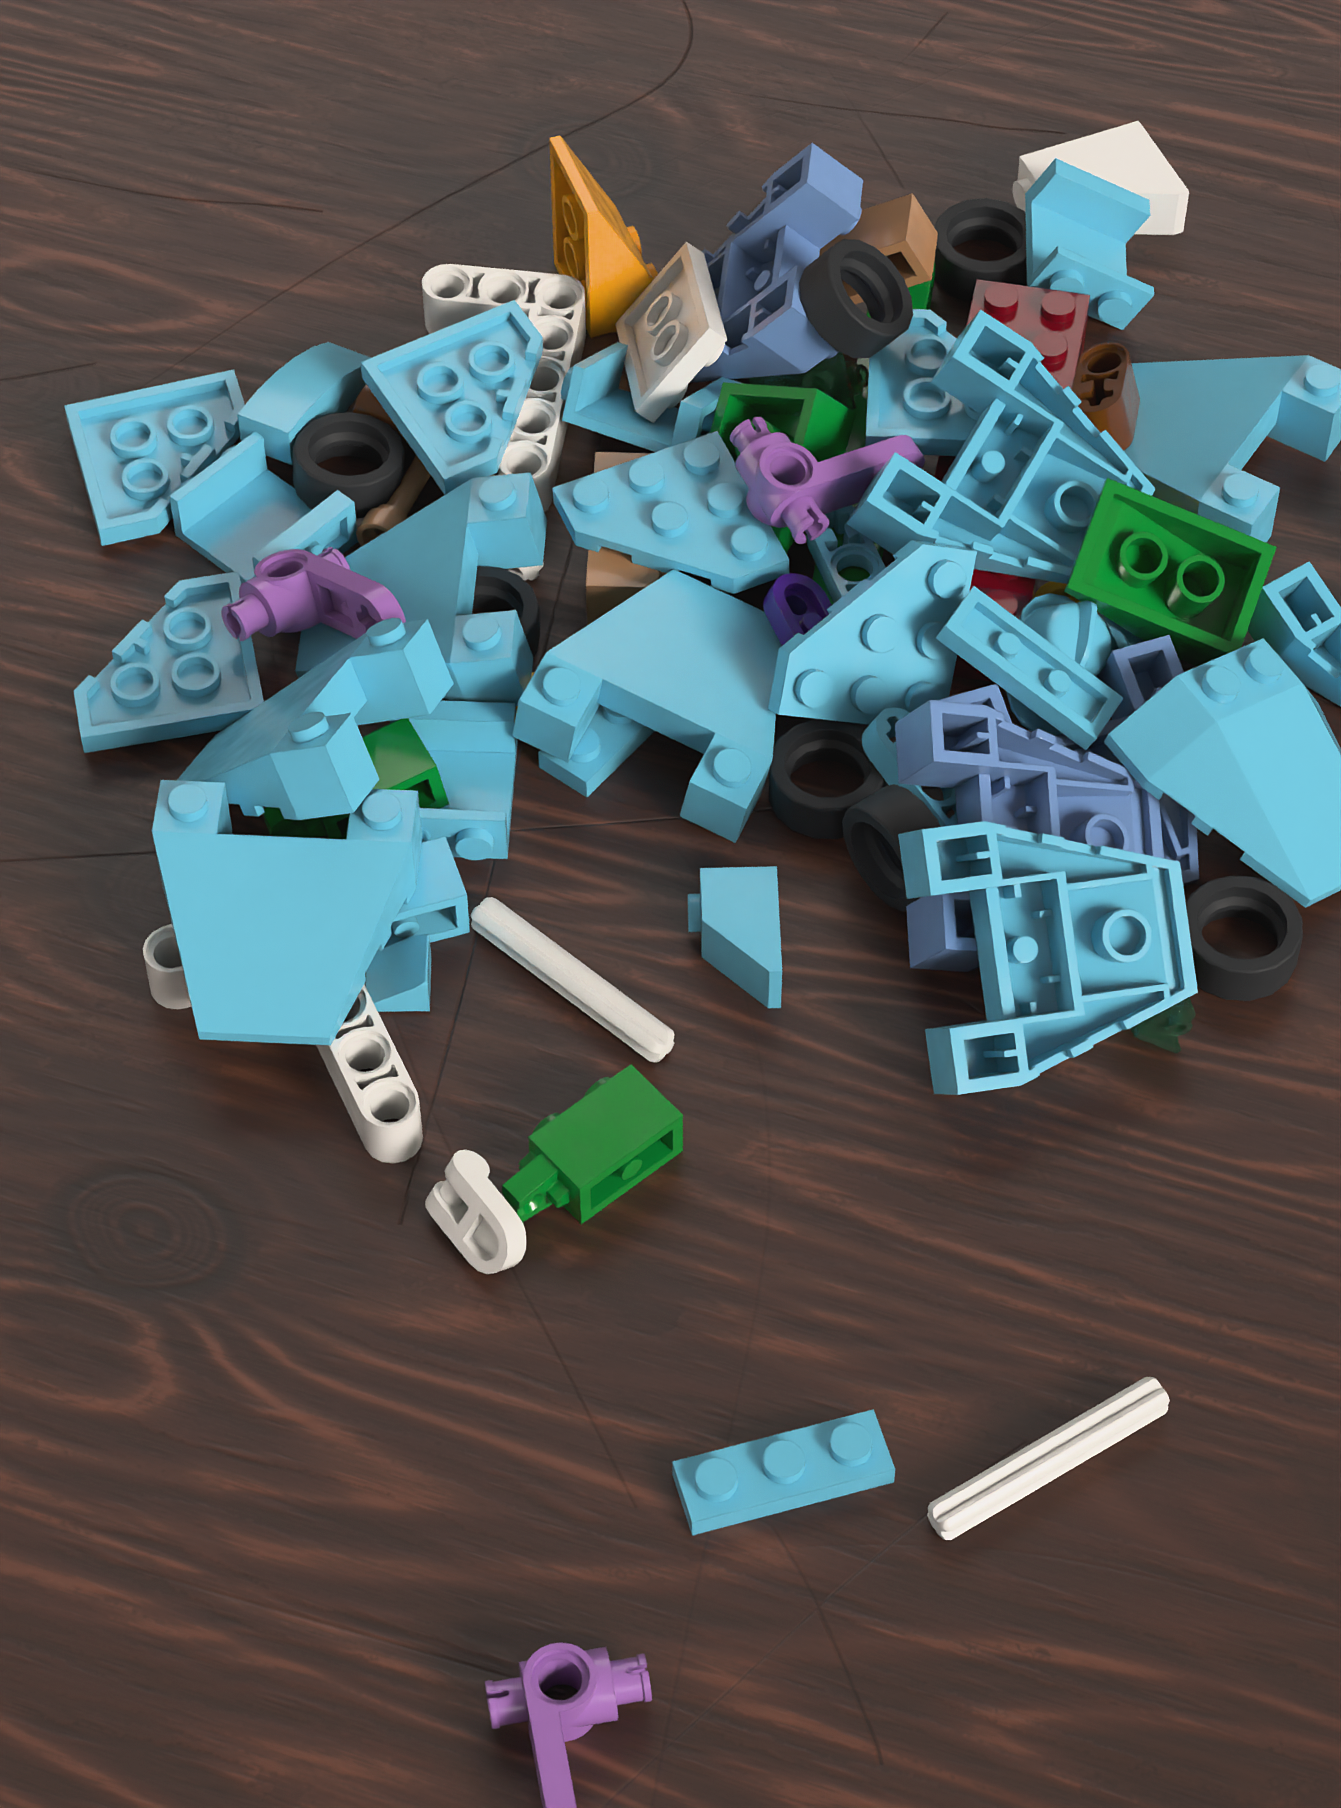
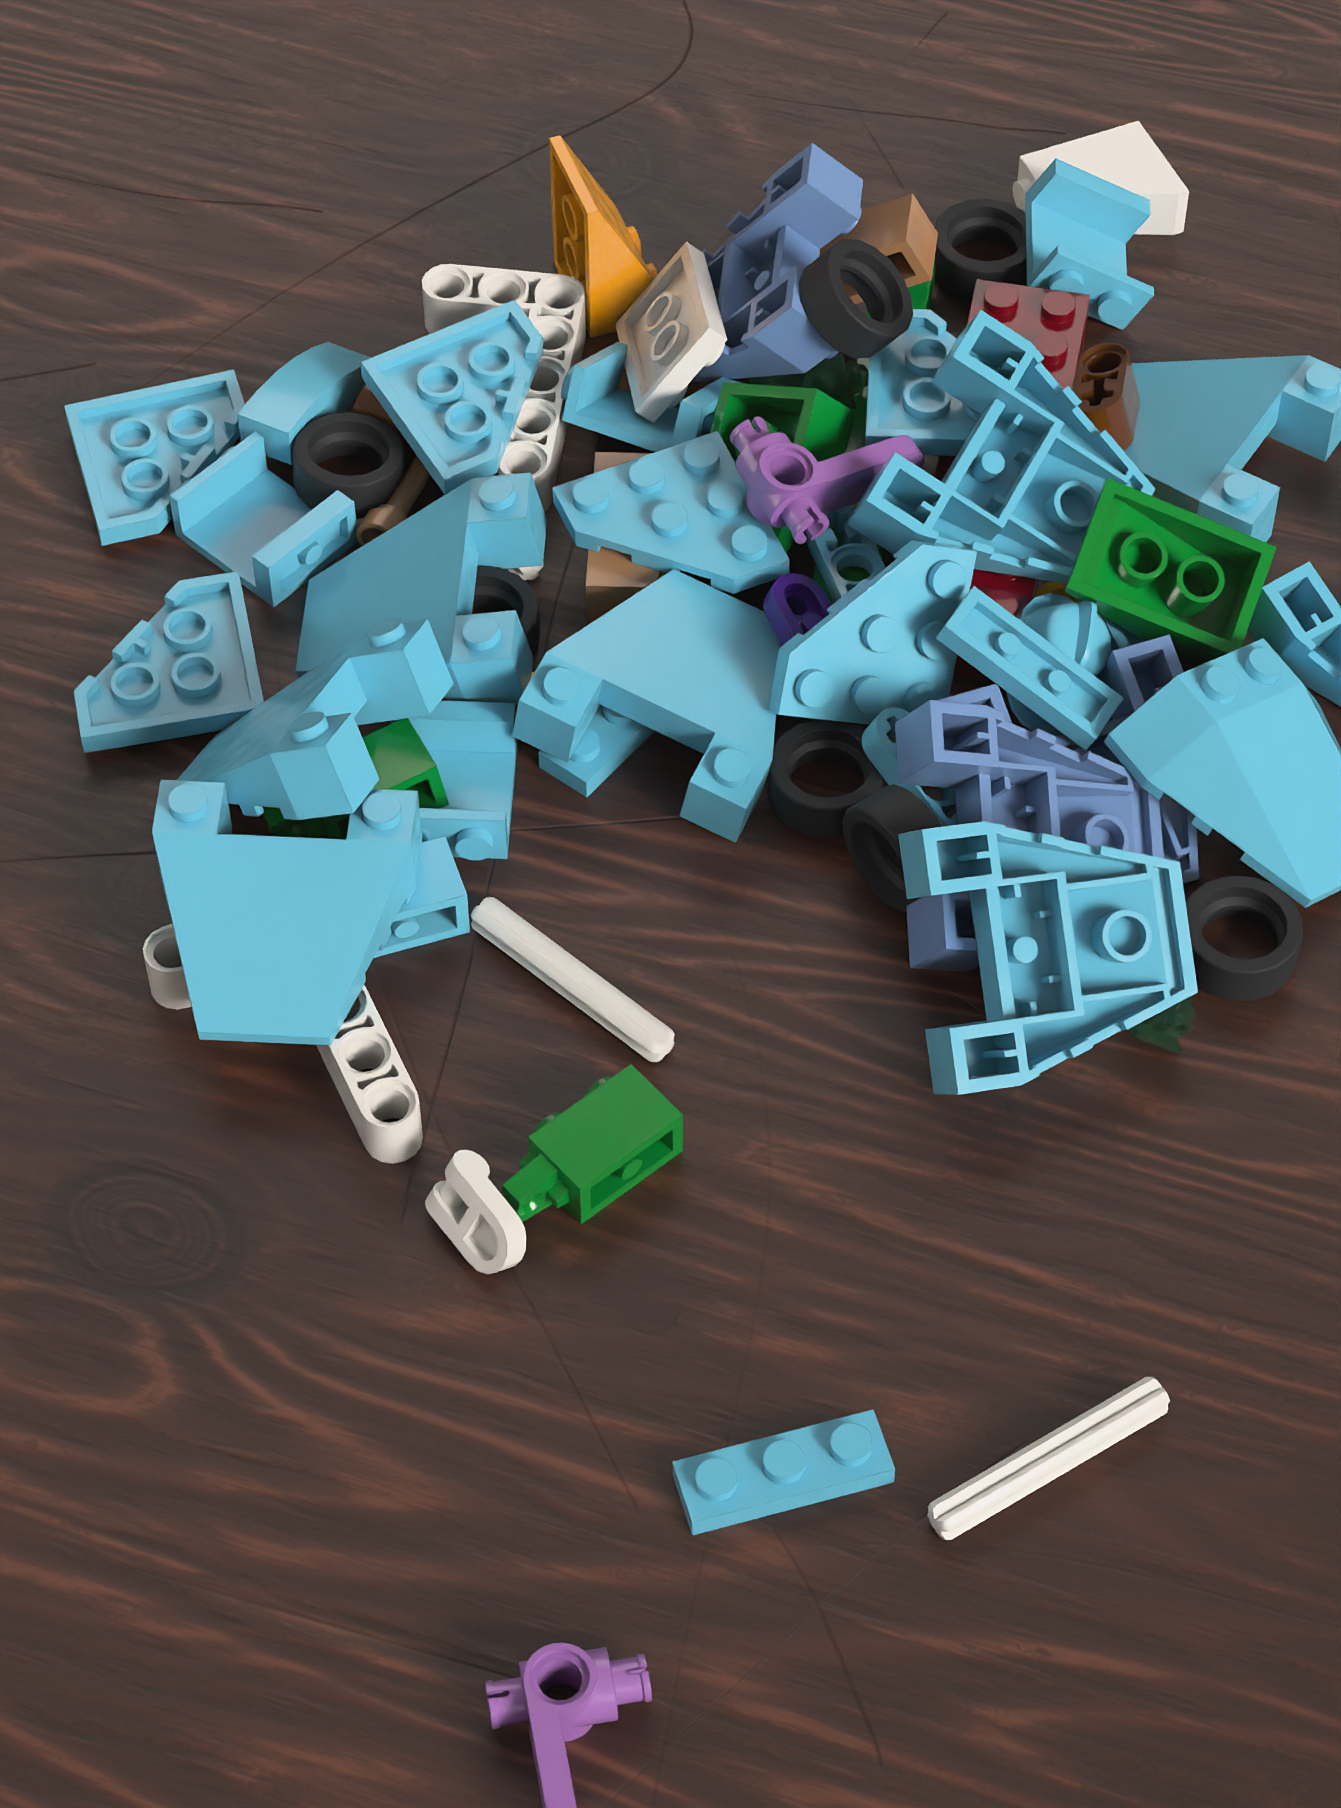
(302, 589): medium lavender piece -> none
(401, 976): medium azure slope -> none
(741, 927): medium azure slope -> none

